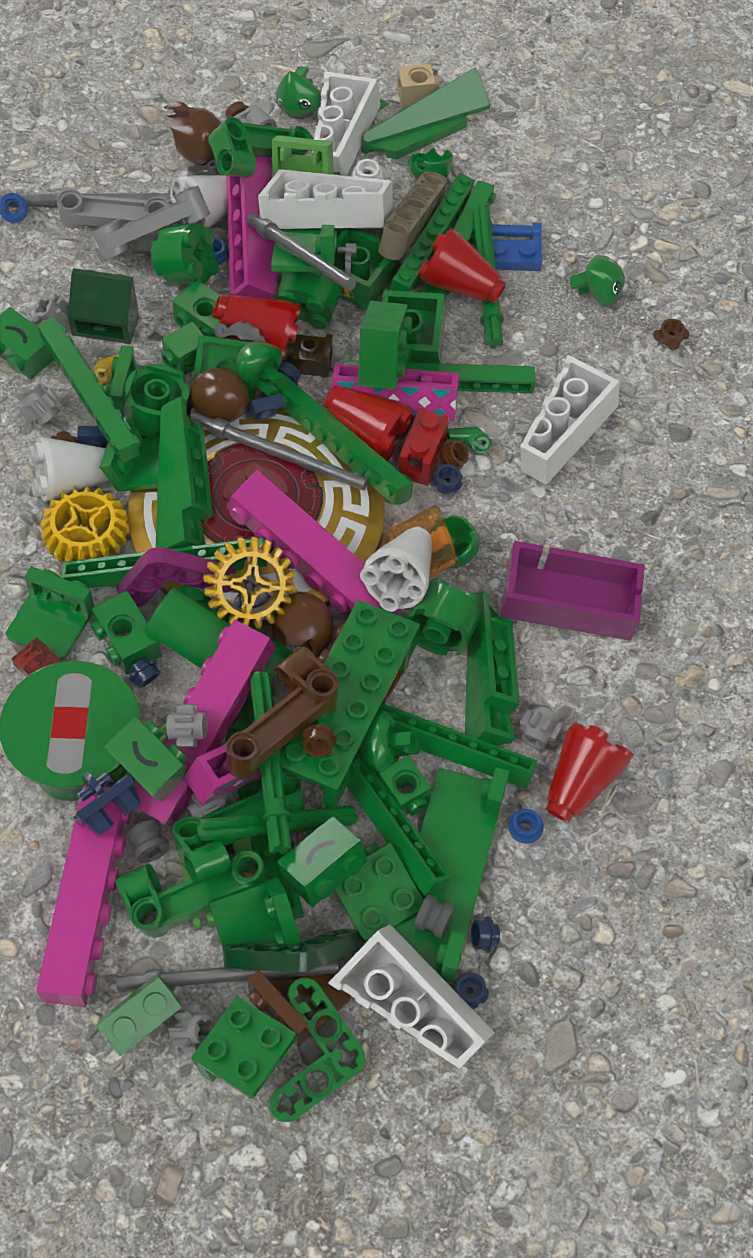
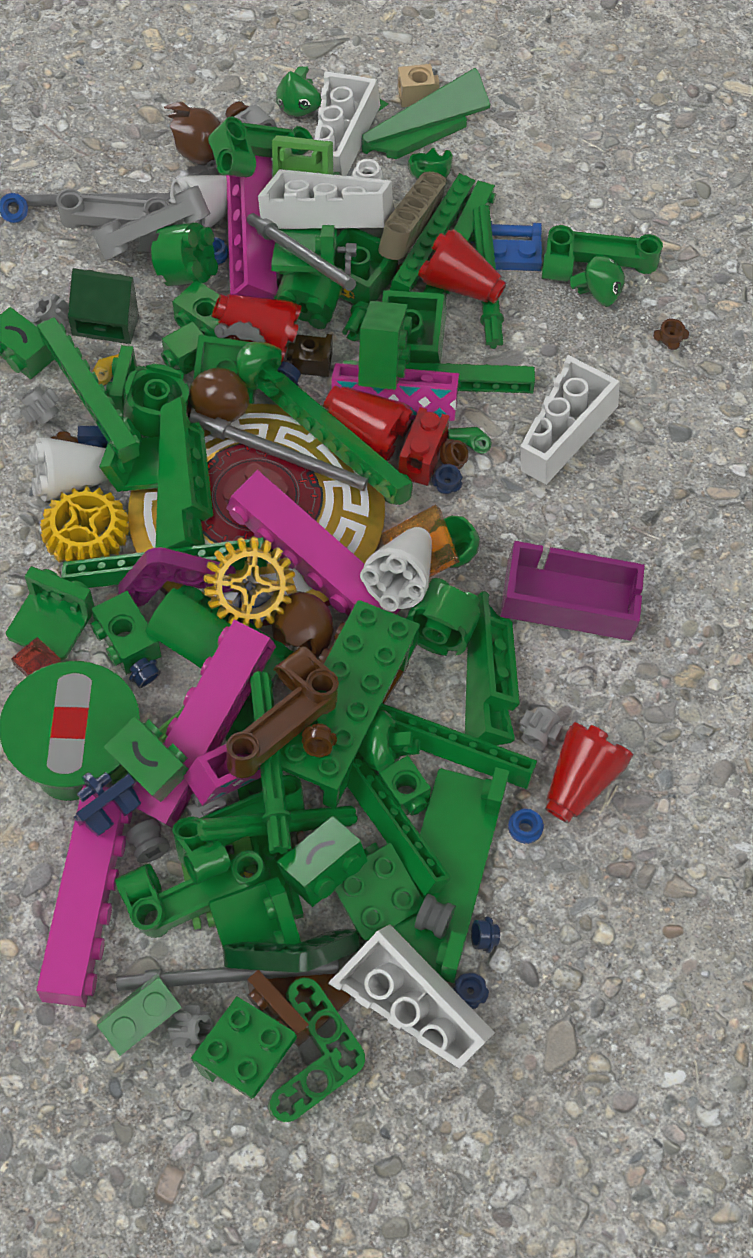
(187, 726): light grey gear -> none
(264, 407): dark blue plate -> none
(354, 323): none -> green pin
(570, 246): none -> green piece

